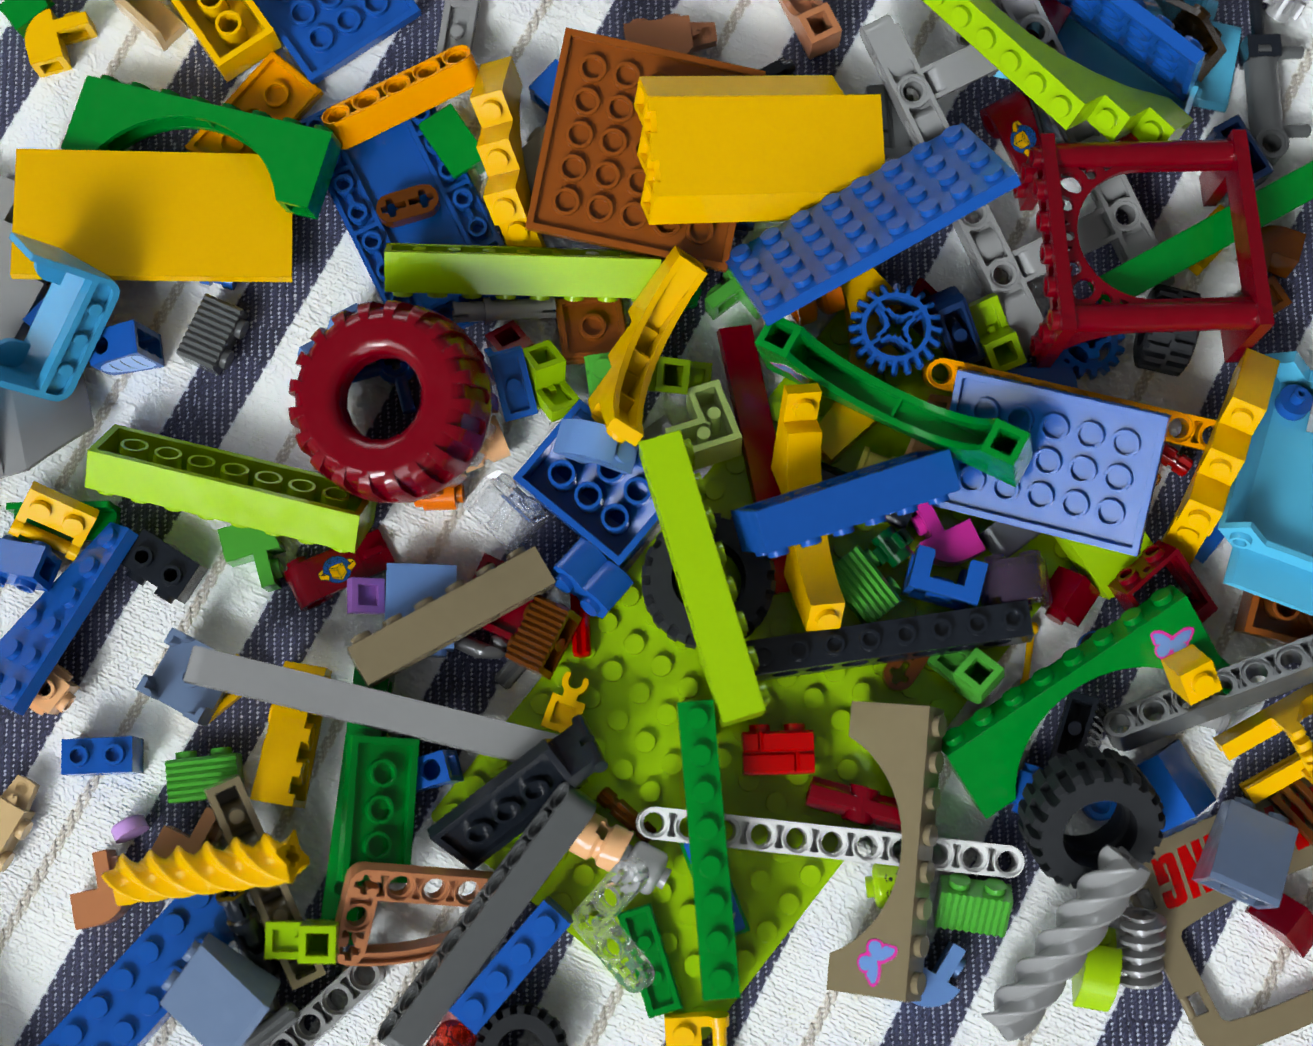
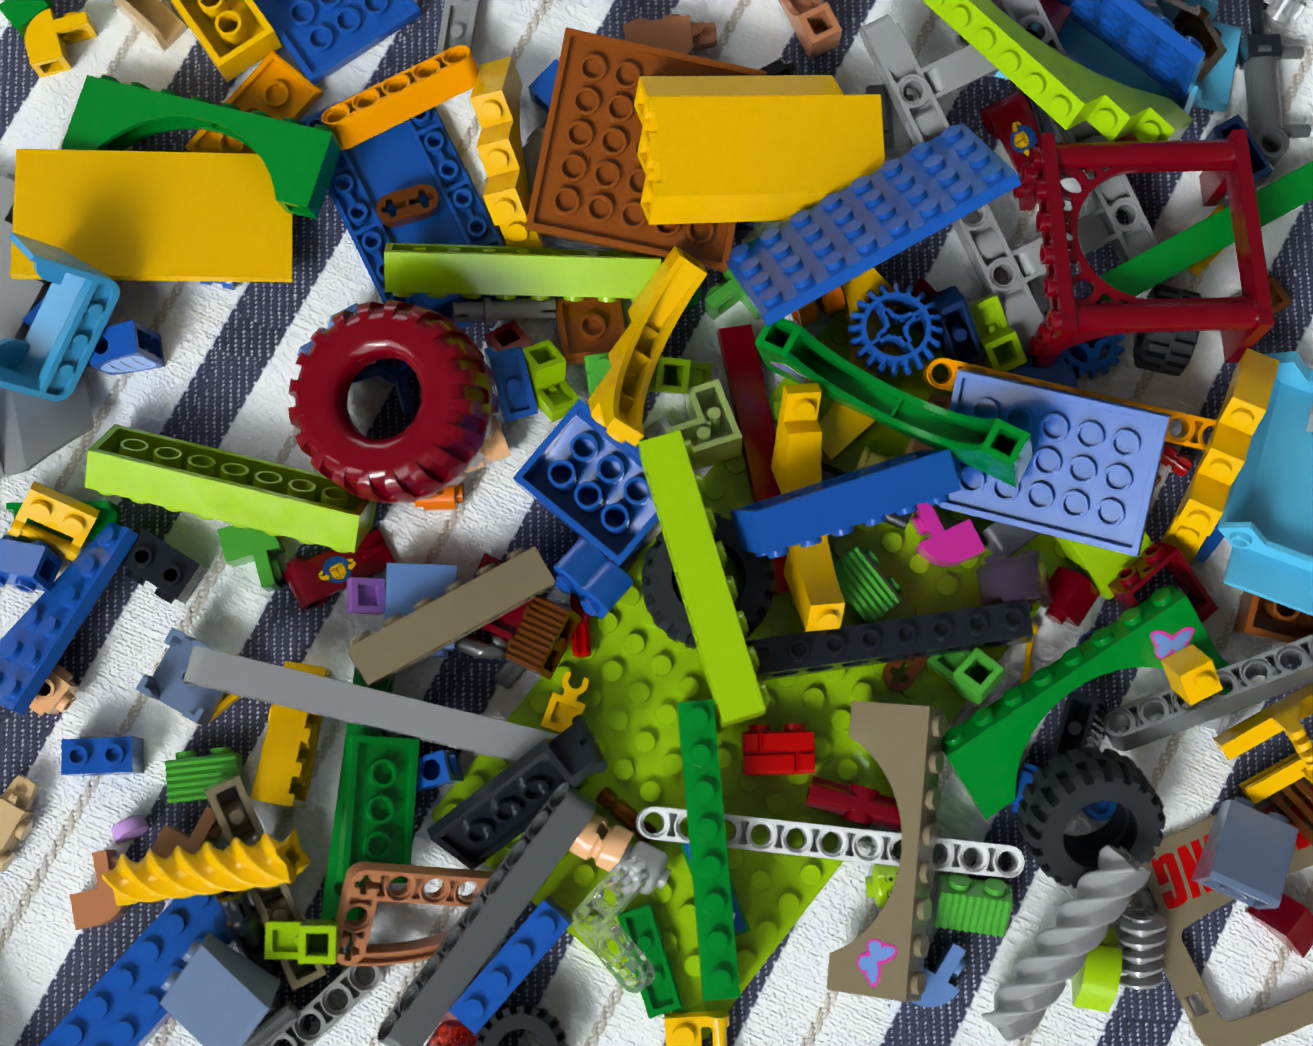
(213, 335): dark grey brick -> none
(452, 141): green panel -> none
(505, 510): clear brick -> none
(590, 443): medium blue brick -> none
(892, 546): dark green gear -> none
(941, 590): blue panel -> none
(1177, 784): blue slope -> none
(1281, 249): reddish brown brick -> none
(1293, 402): blue tile -> none

